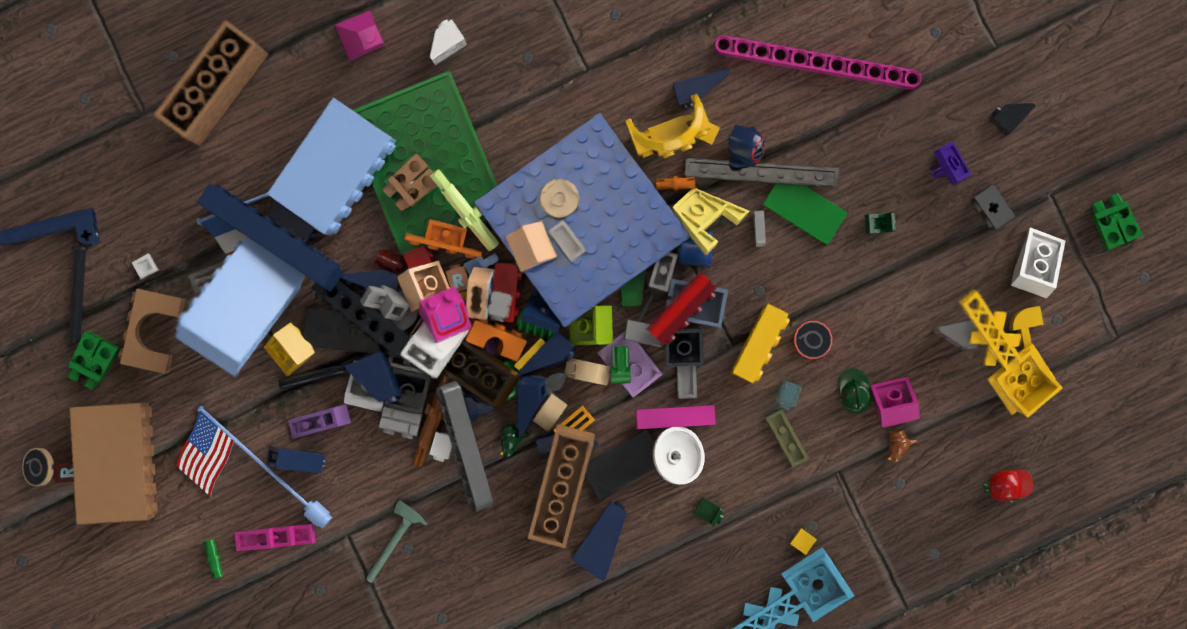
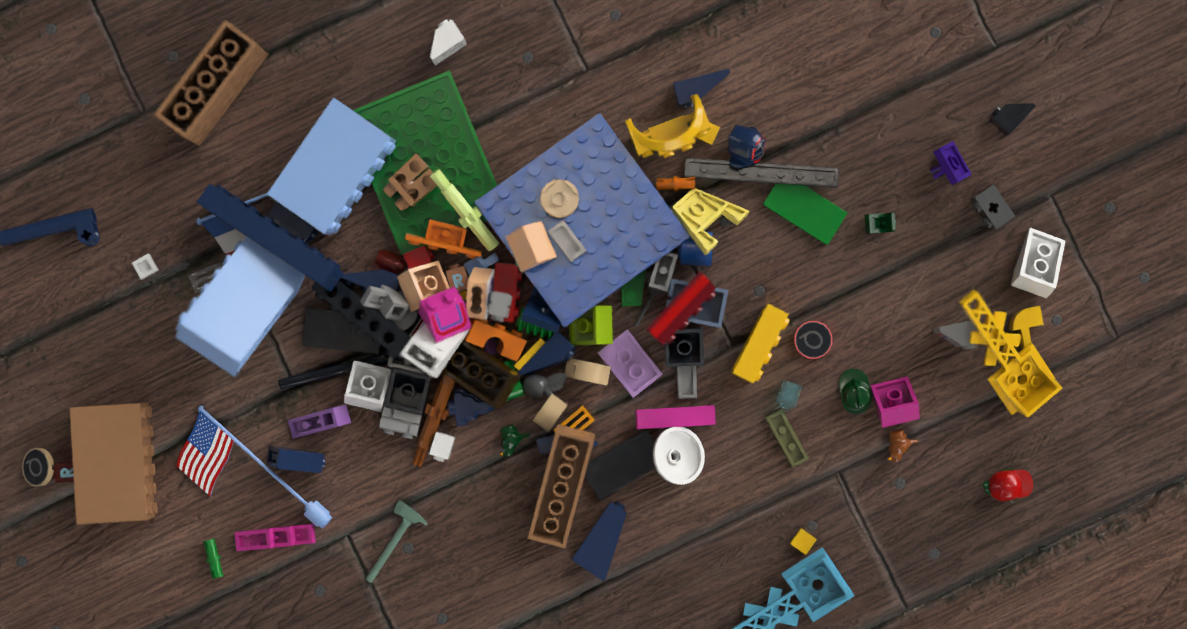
(77, 294): black axle -> none
(92, 359): green hips -> none
(134, 351): medium nougat arch -> none
(289, 349): yellow slope -> none
(359, 35): dark pink slope -> none
(376, 377): dark blue slope -> none
(464, 446): dark grey beam -> none
(531, 396): dark blue slope -> none
(620, 365): green piece -> none
(637, 332): light grey tile -> none
(709, 512): dark green bracket -> none
(759, 228): light grey beam -> none
(826, 59): dark pink beam -> none
(1116, 223): green hips -> none

